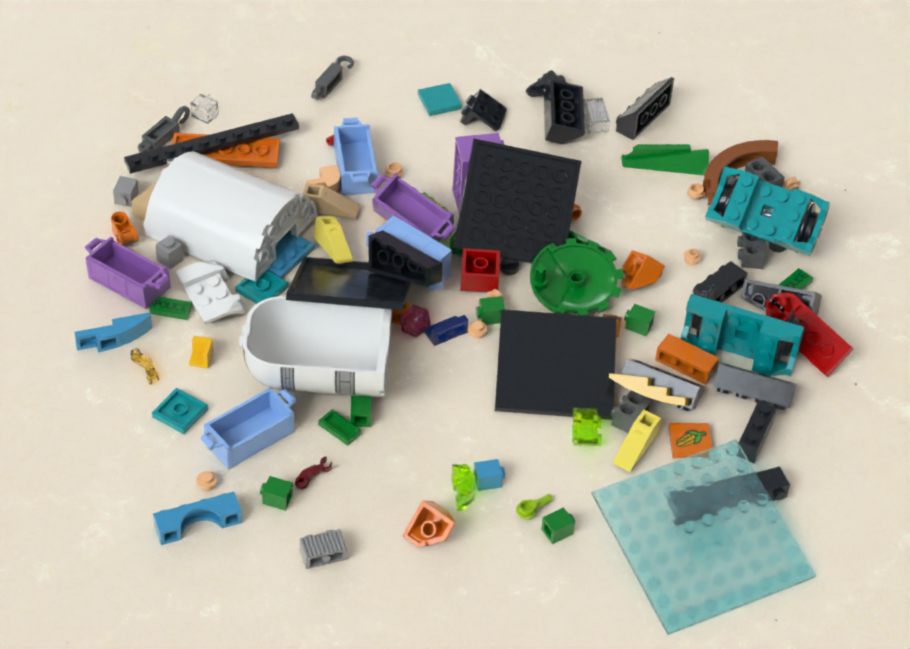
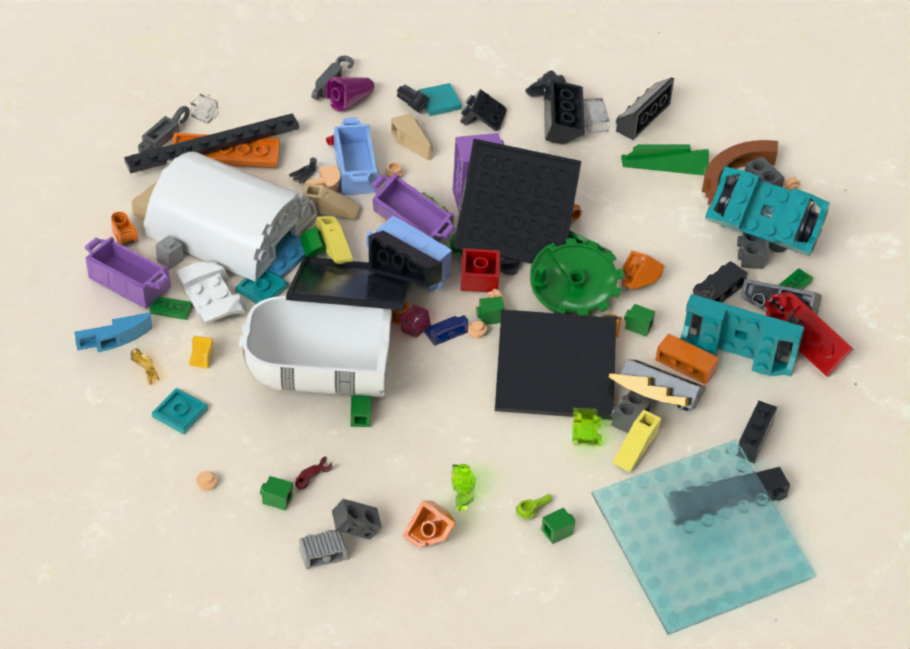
(125, 191): light grey brick -> none
(222, 510): dark azure arch -> none
(250, 427): light blue container -> none
(305, 172): none -> black piece
(312, 242): none -> green piece
(339, 427): green tile -> none
(348, 91): none -> magenta cone
(356, 519): none -> dark grey brick
(408, 133): none -> tan slope
(413, 98): none -> black piece
(488, 474): dark azure brick -> none
(689, 438): orange tile -> none
(692, 256): light nougat plate -> none
(696, 191): light nougat plate -> none
(754, 385): slope -> none

